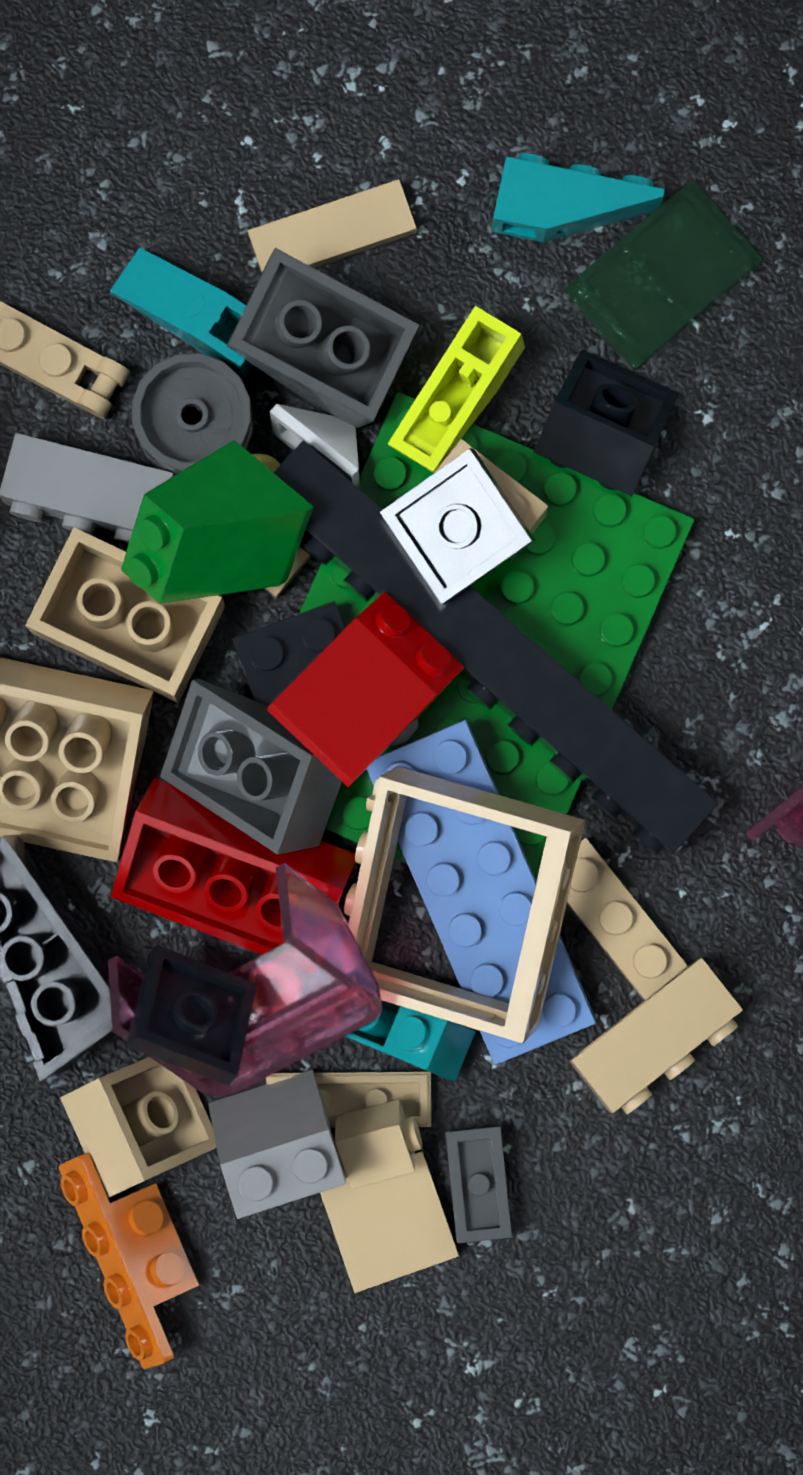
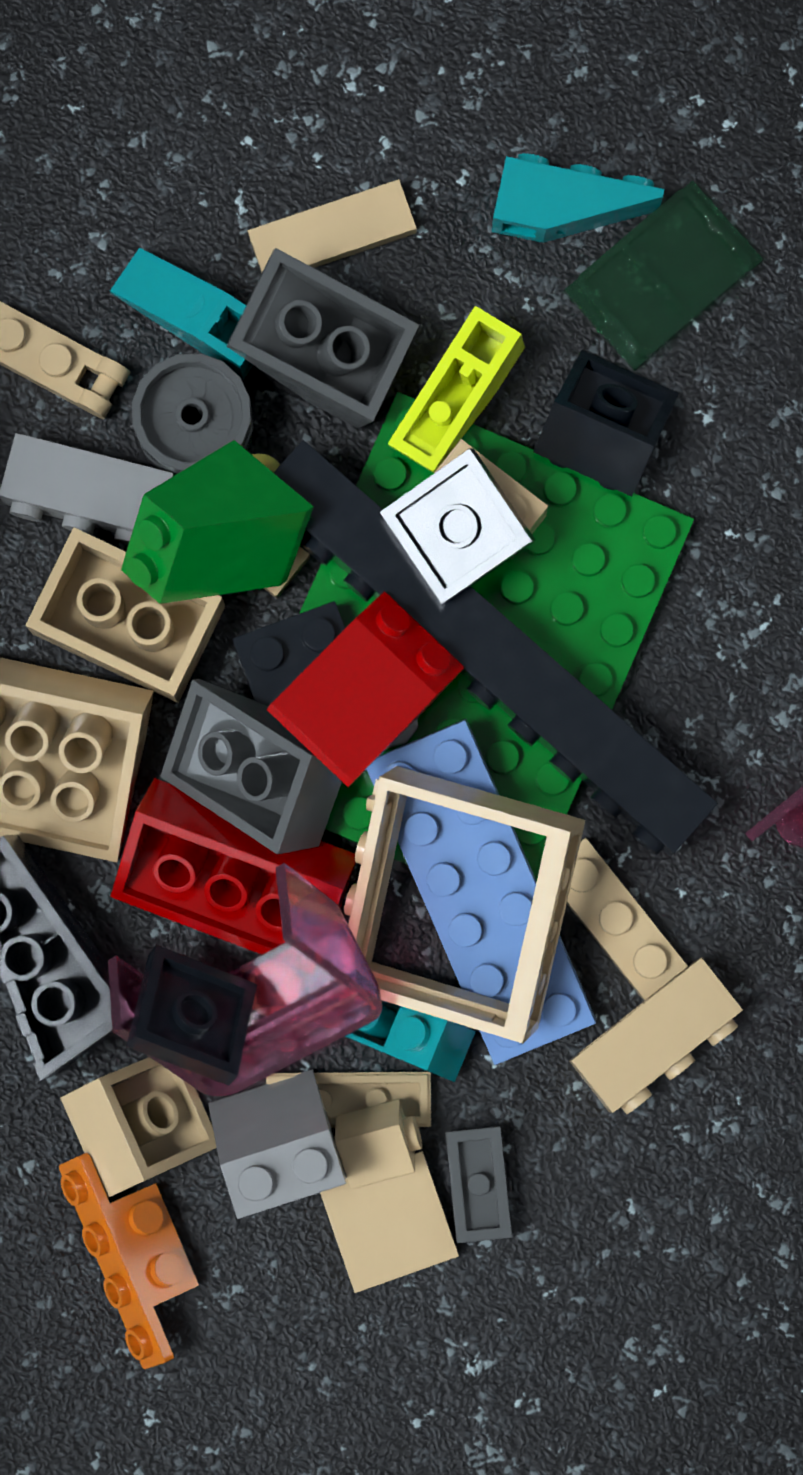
(324, 433): white slope -> none

